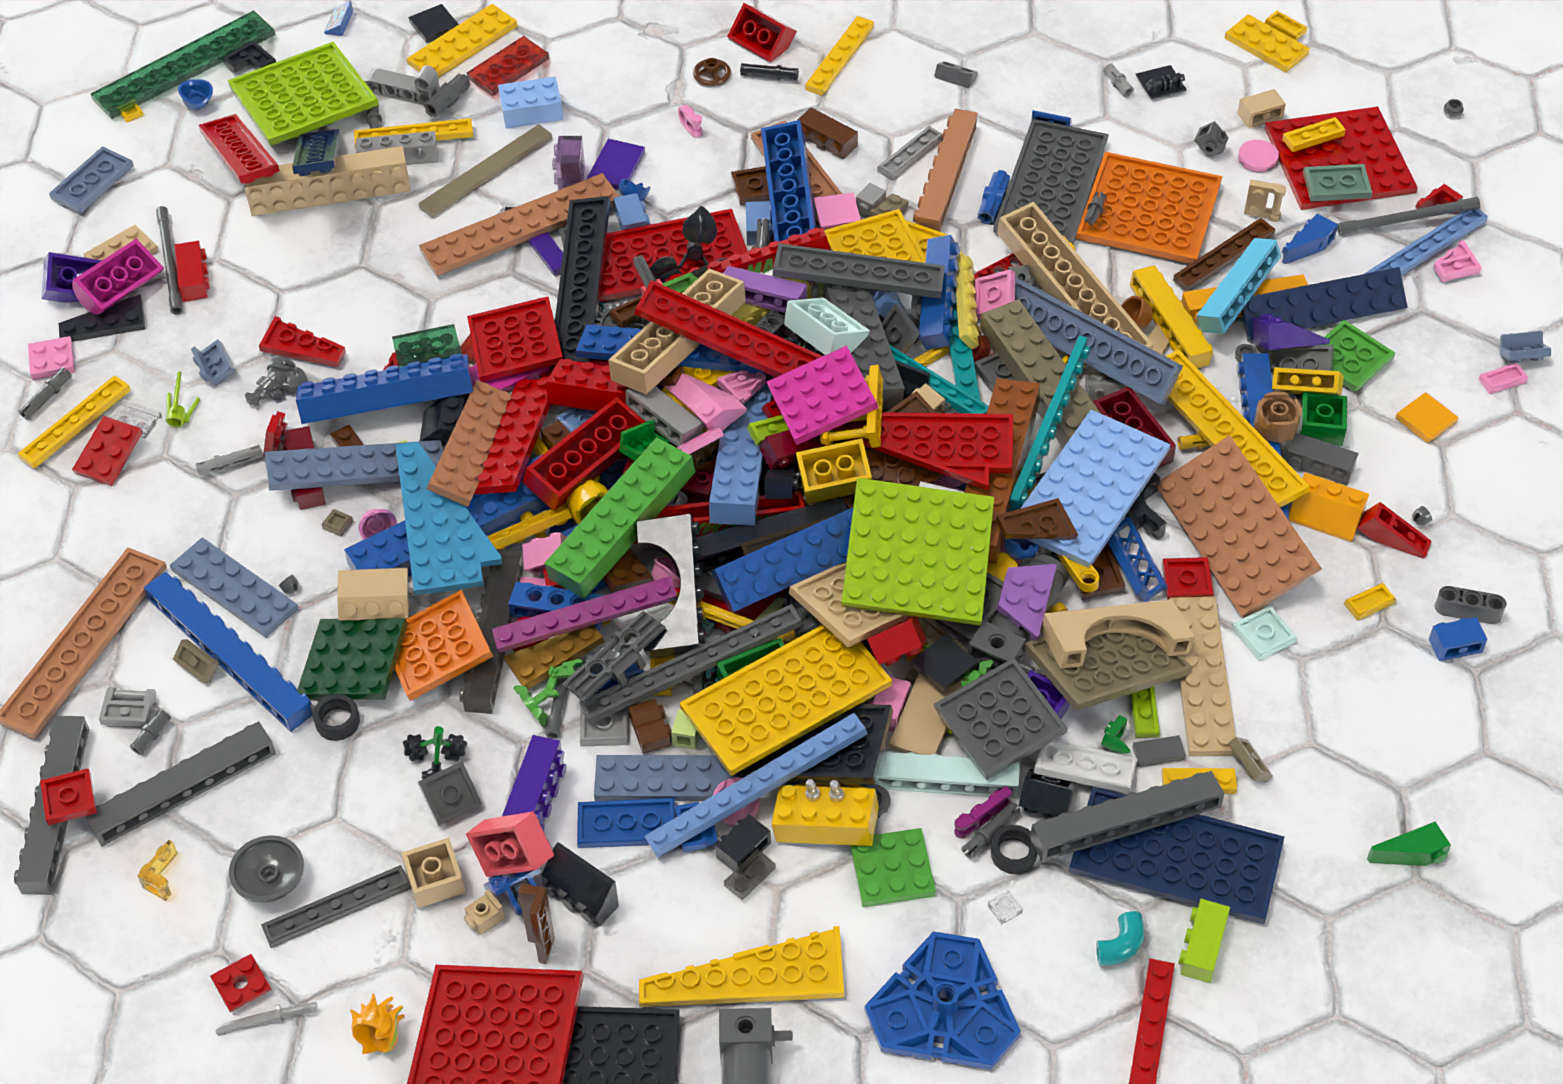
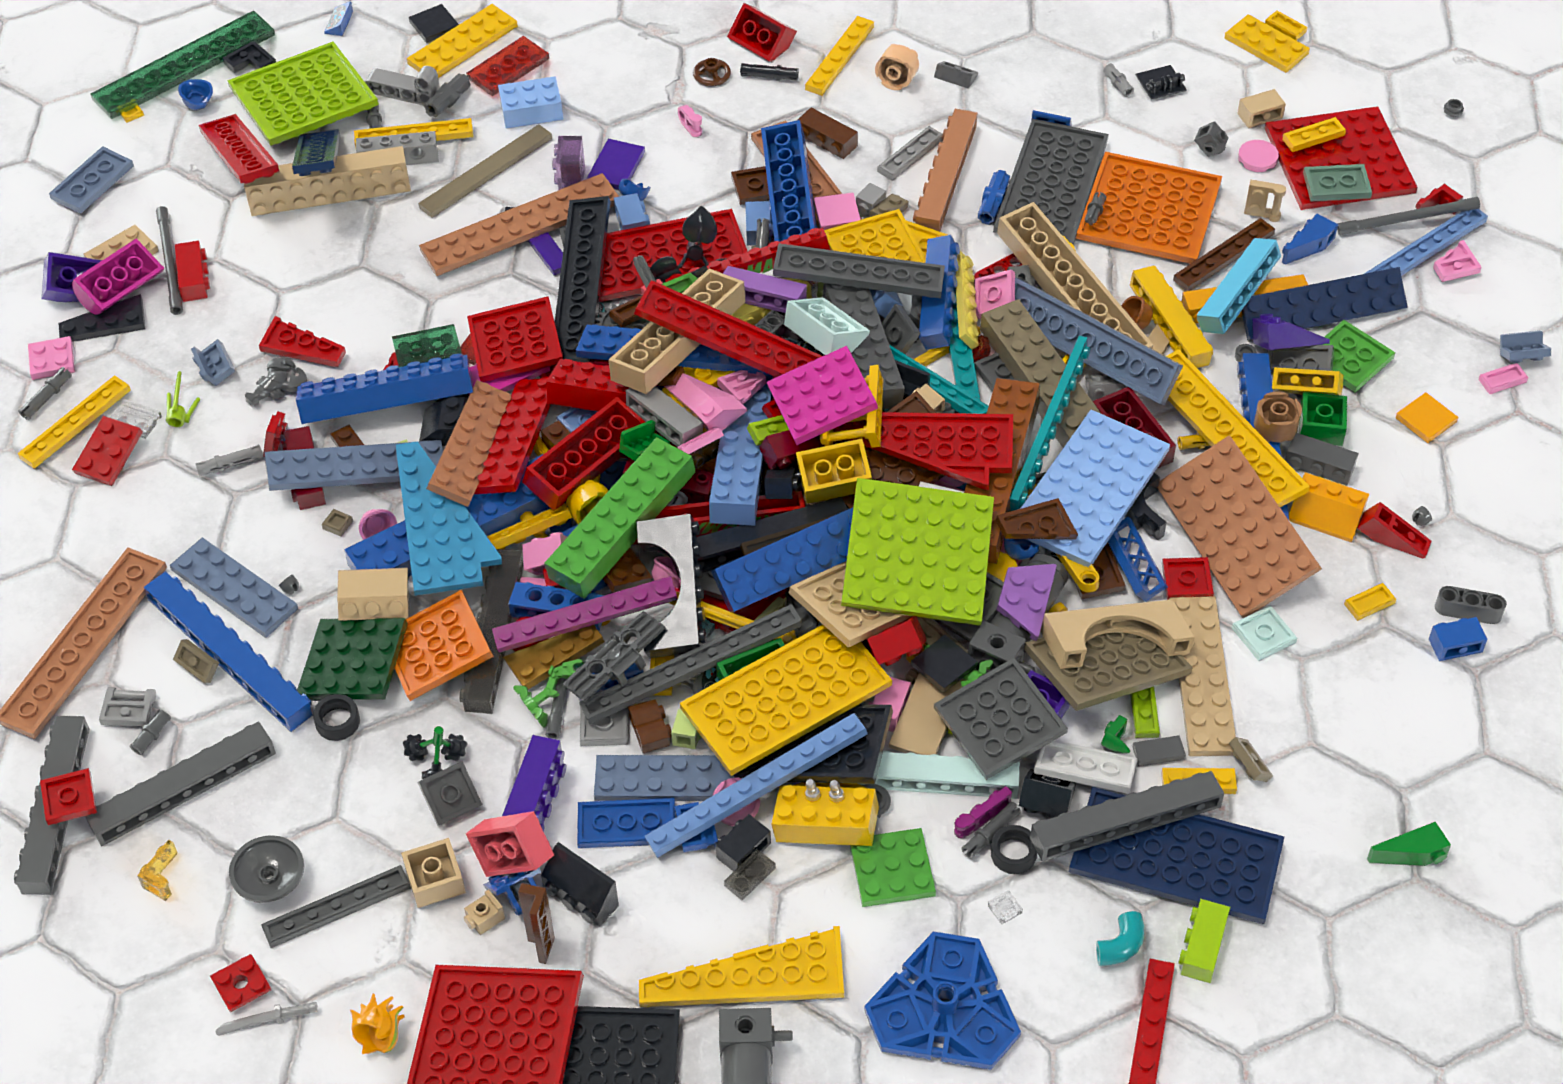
(897, 66): none -> light nougat brick

